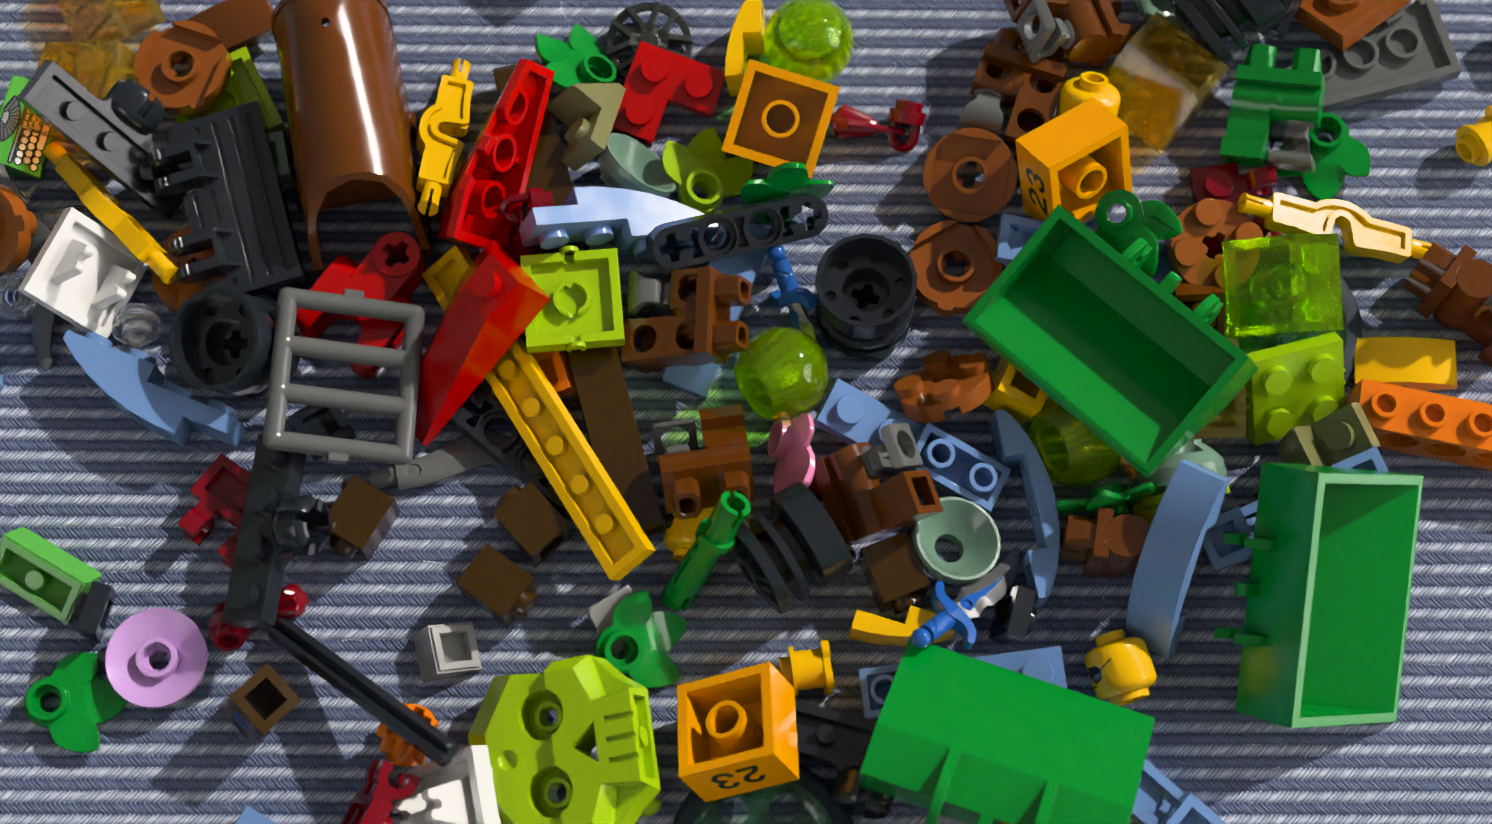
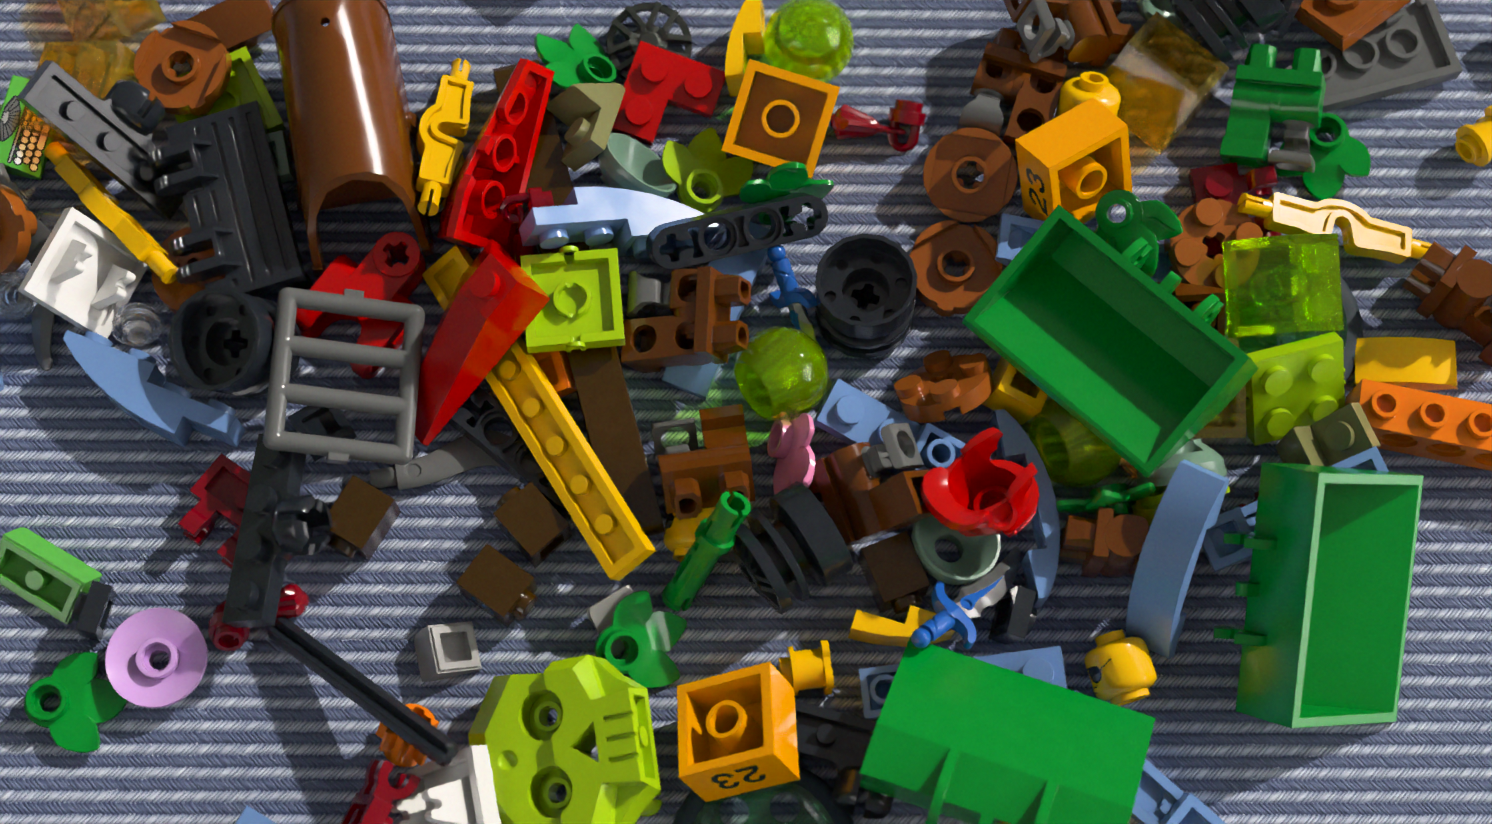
(259, 703): dark brown brick -> none
(982, 493): none -> red helmet

